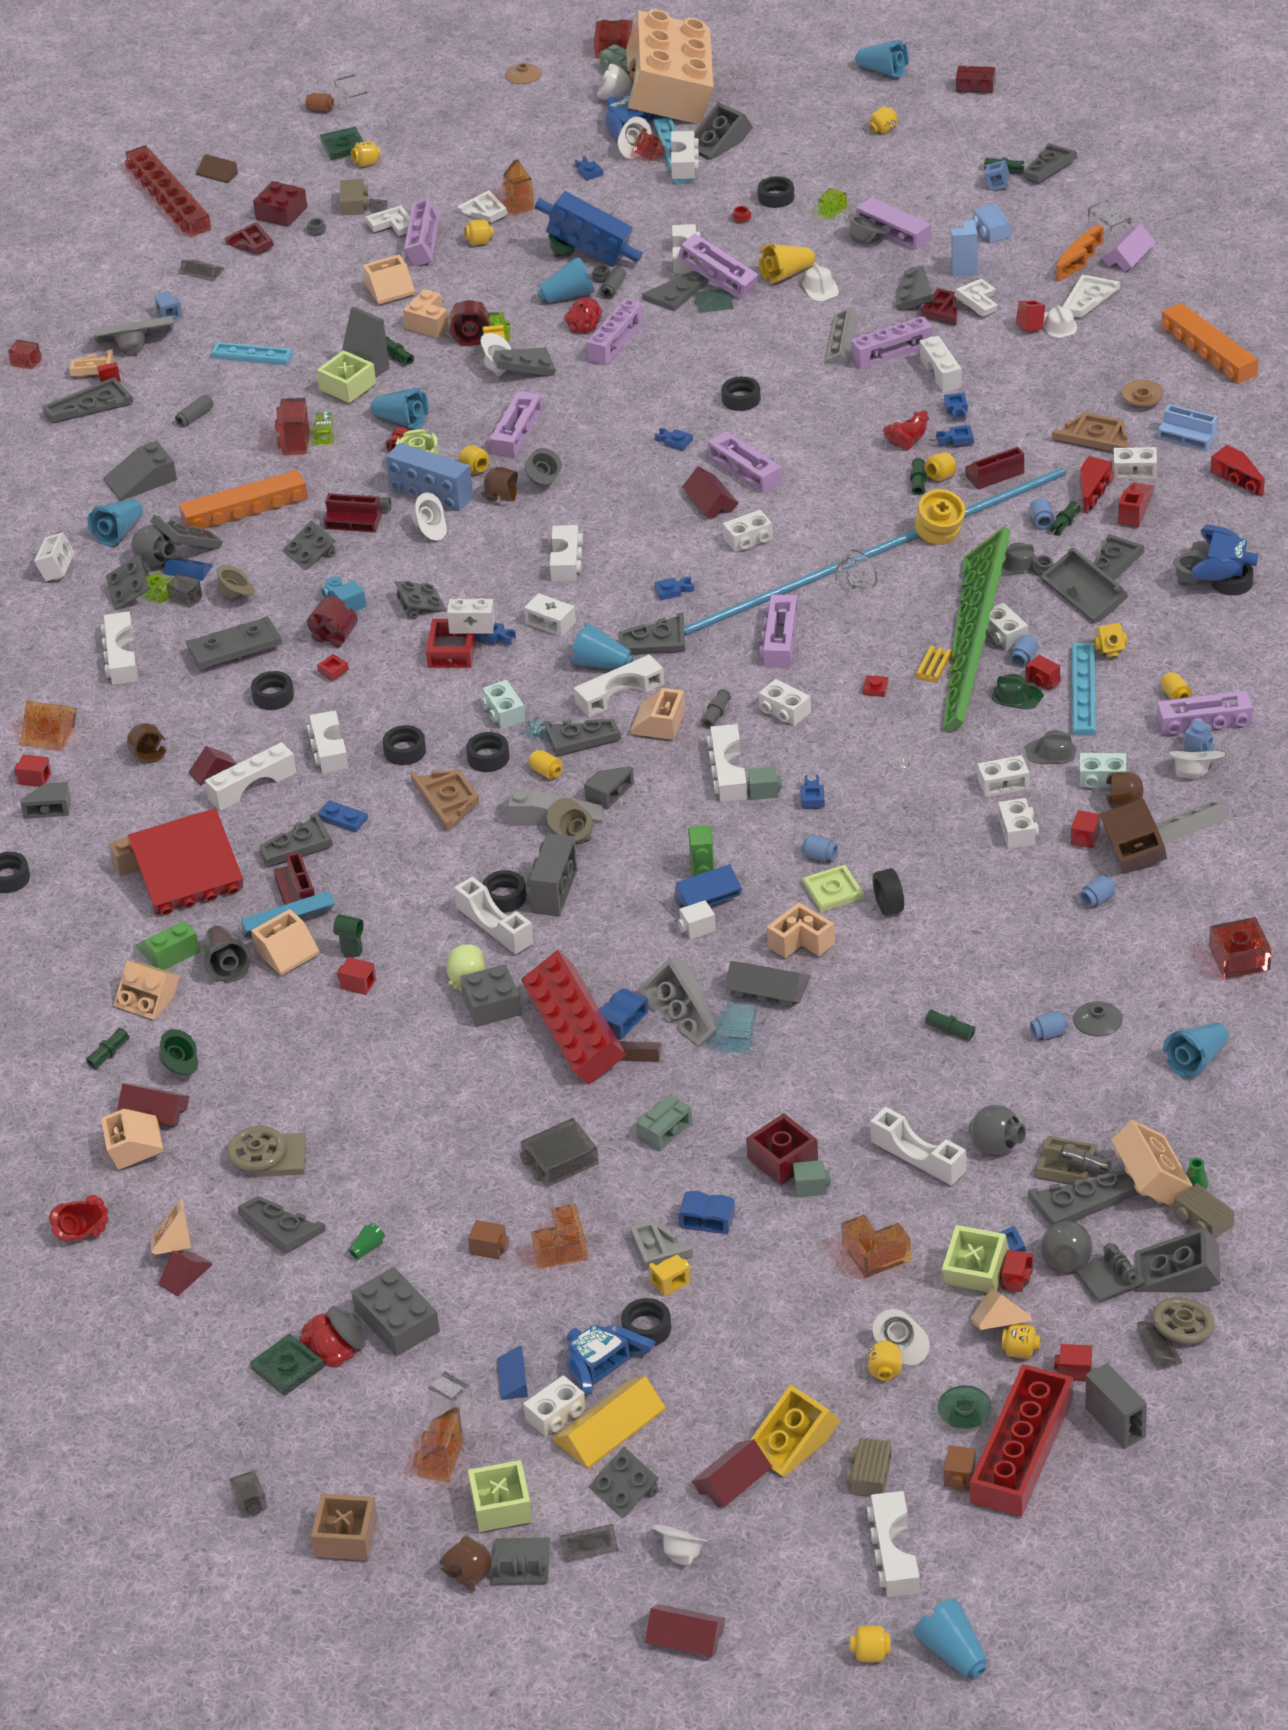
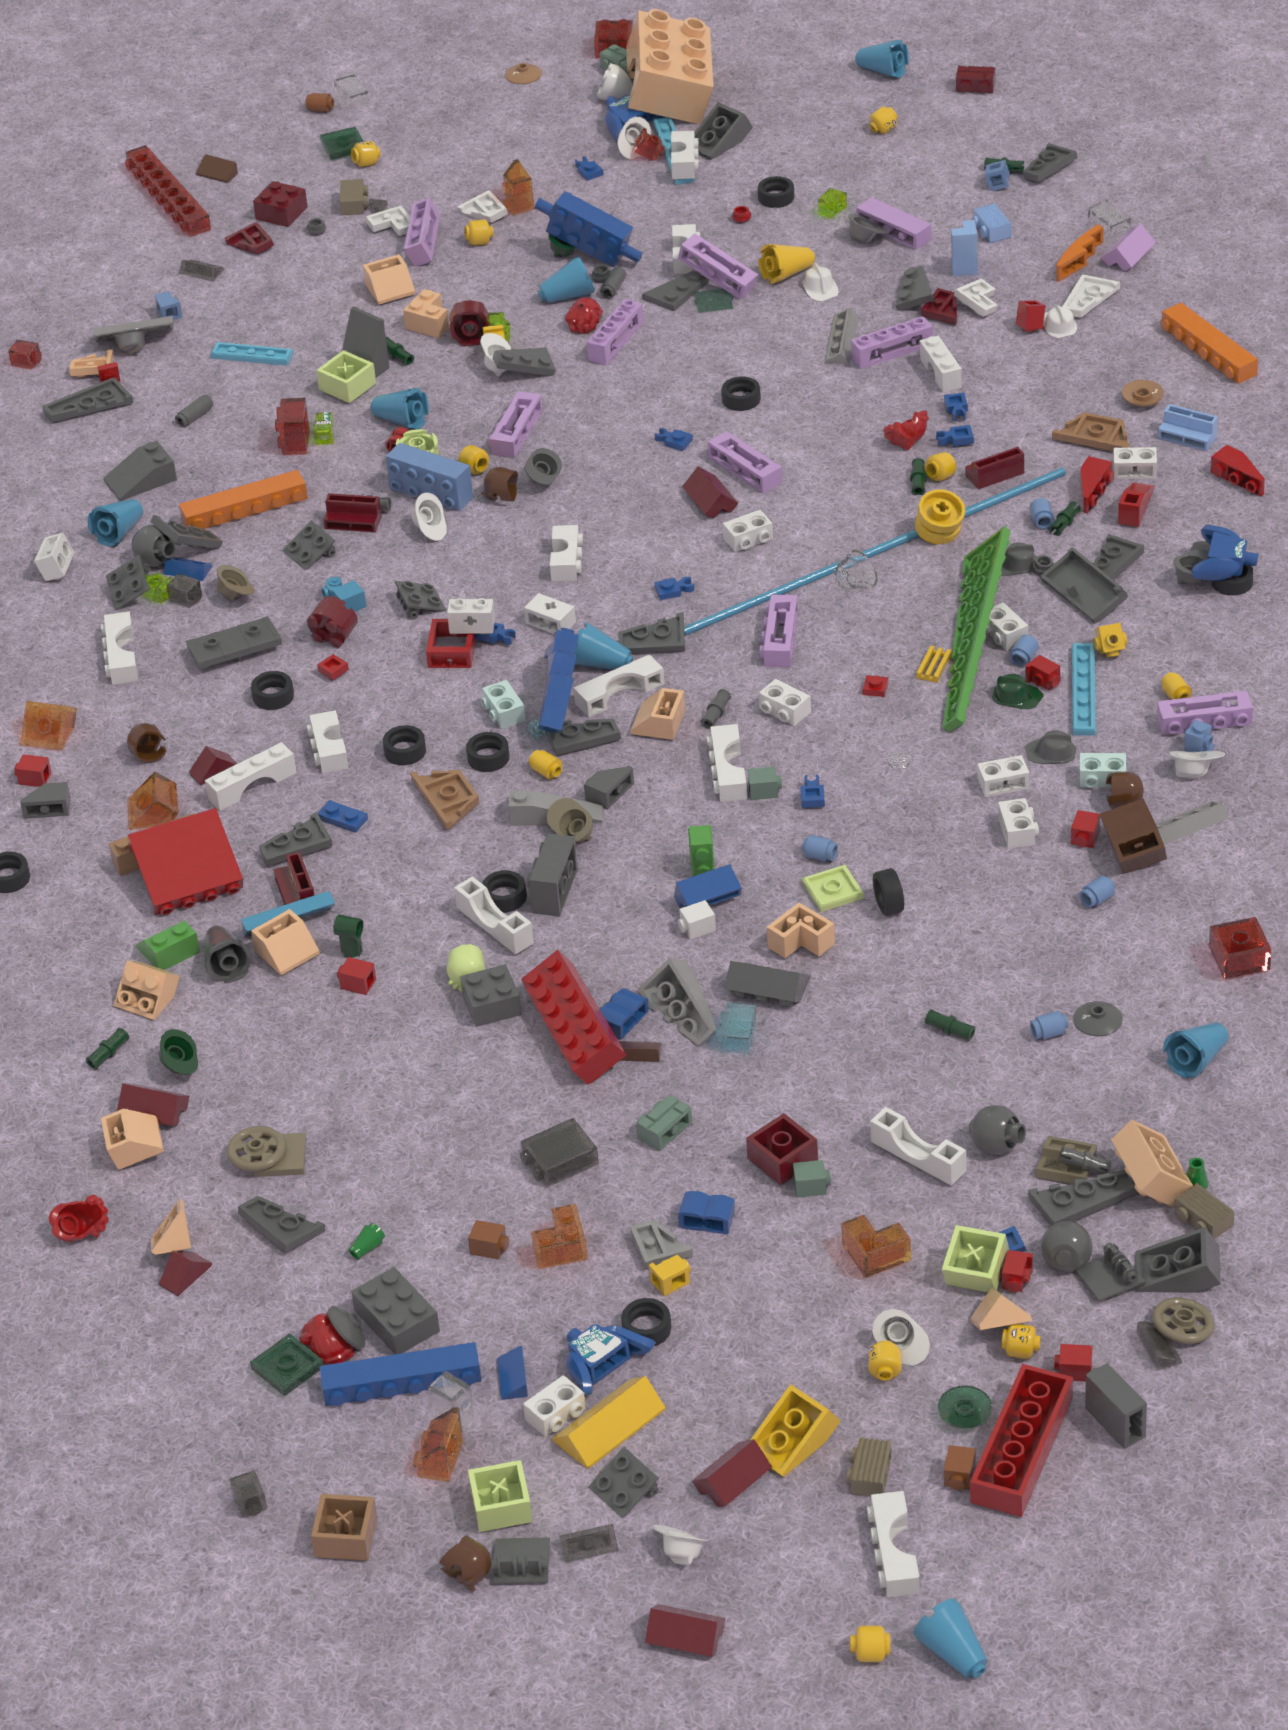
(153, 803): none -> clear orange slope
(397, 1373): none -> blue brick
(559, 680): none -> blue arch

